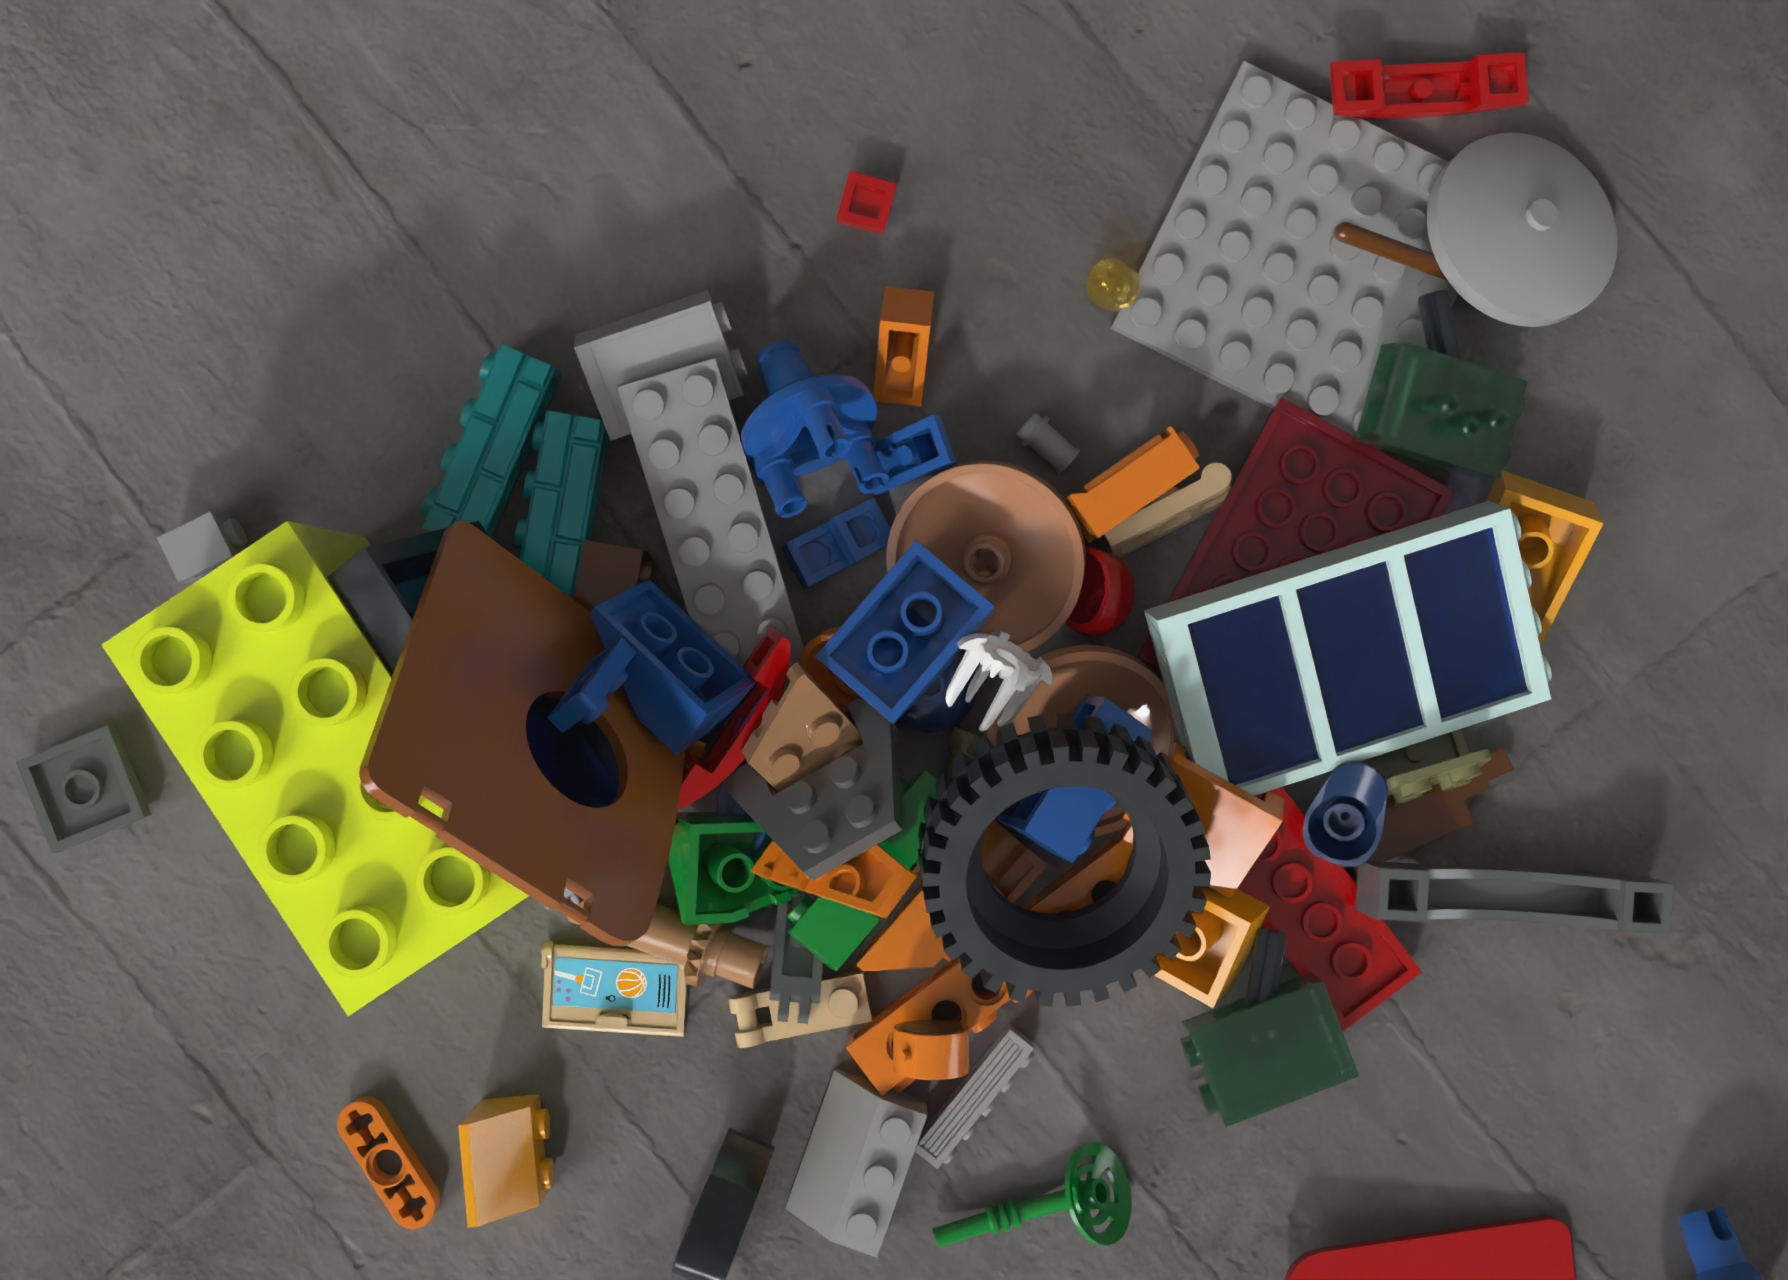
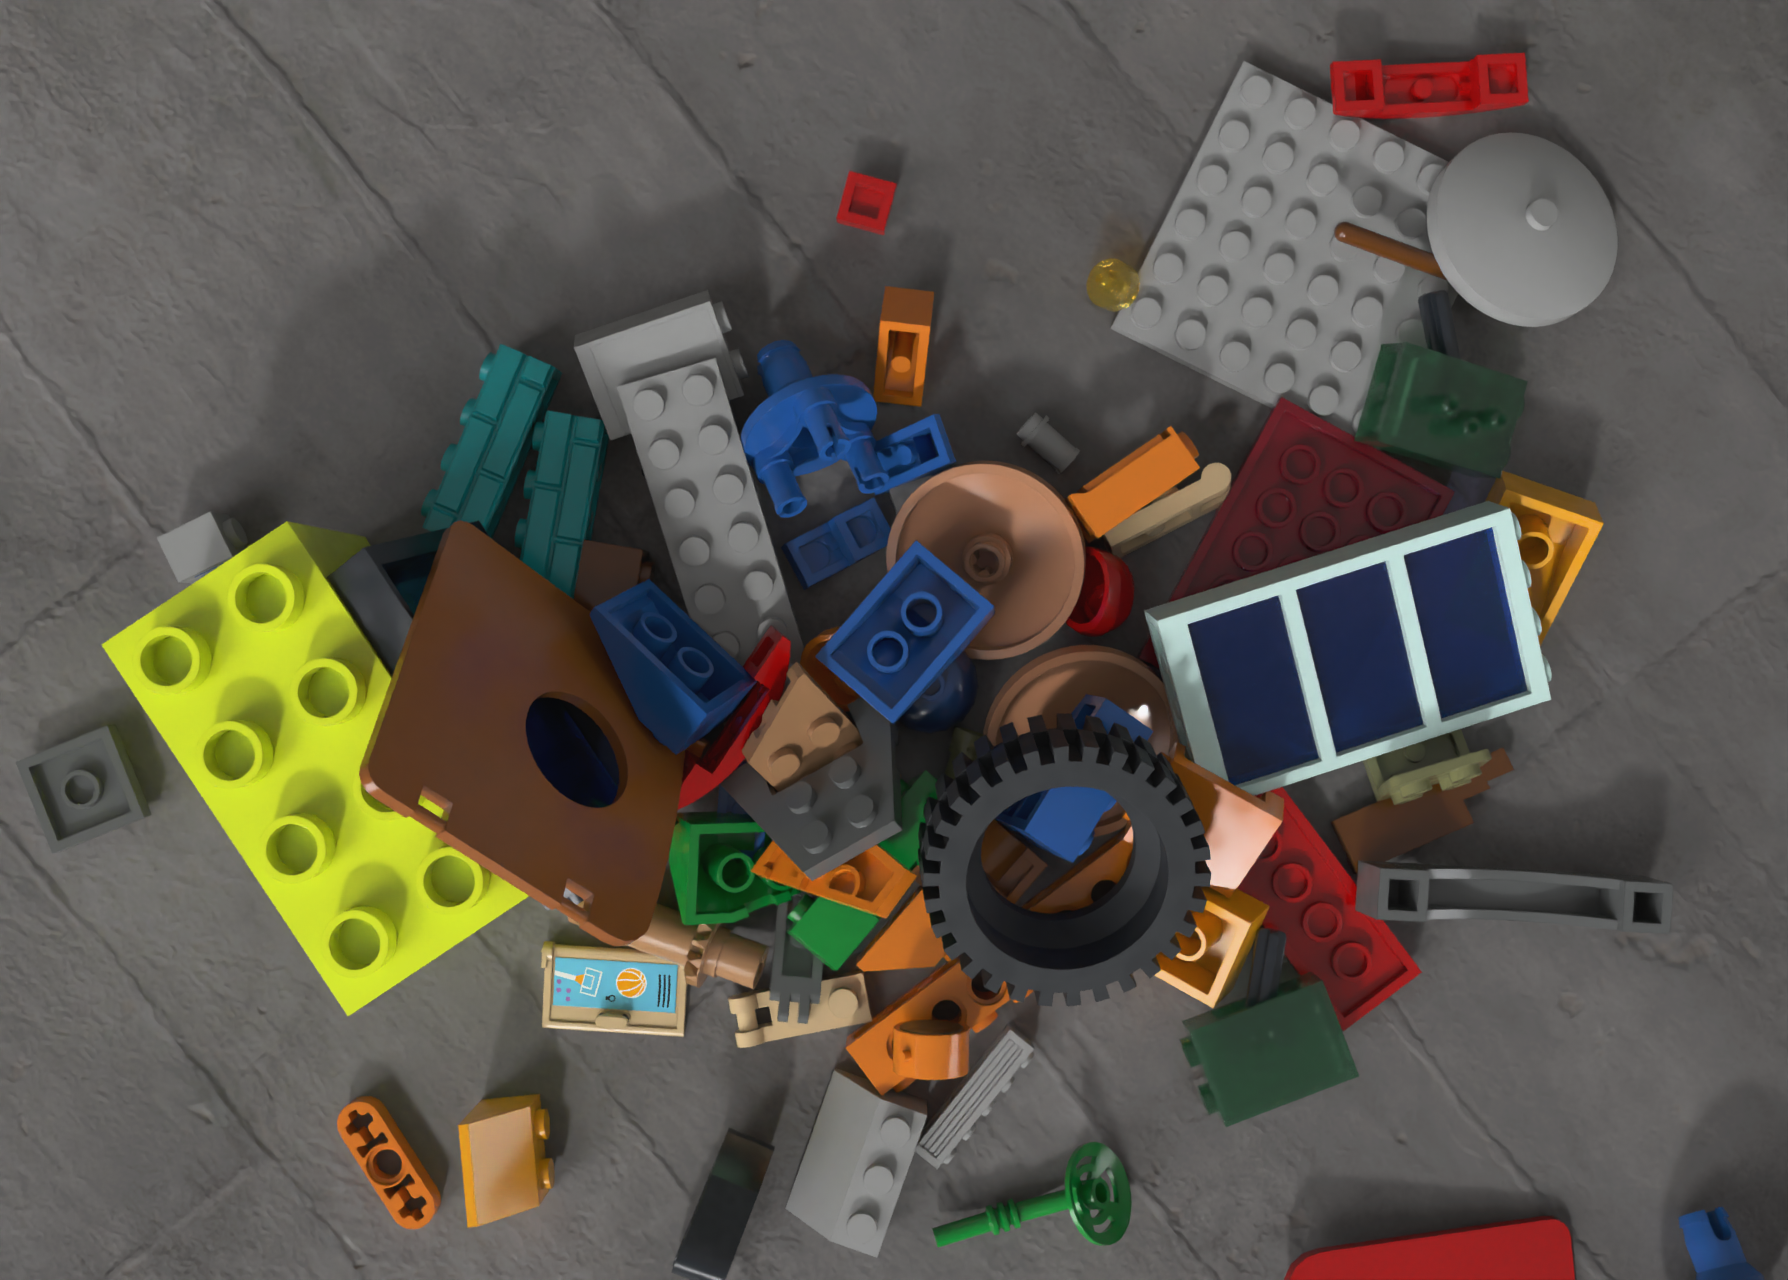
(597, 680): blue plate -> none
(996, 657): white piece -> none
(1340, 839): dark blue cap -> none

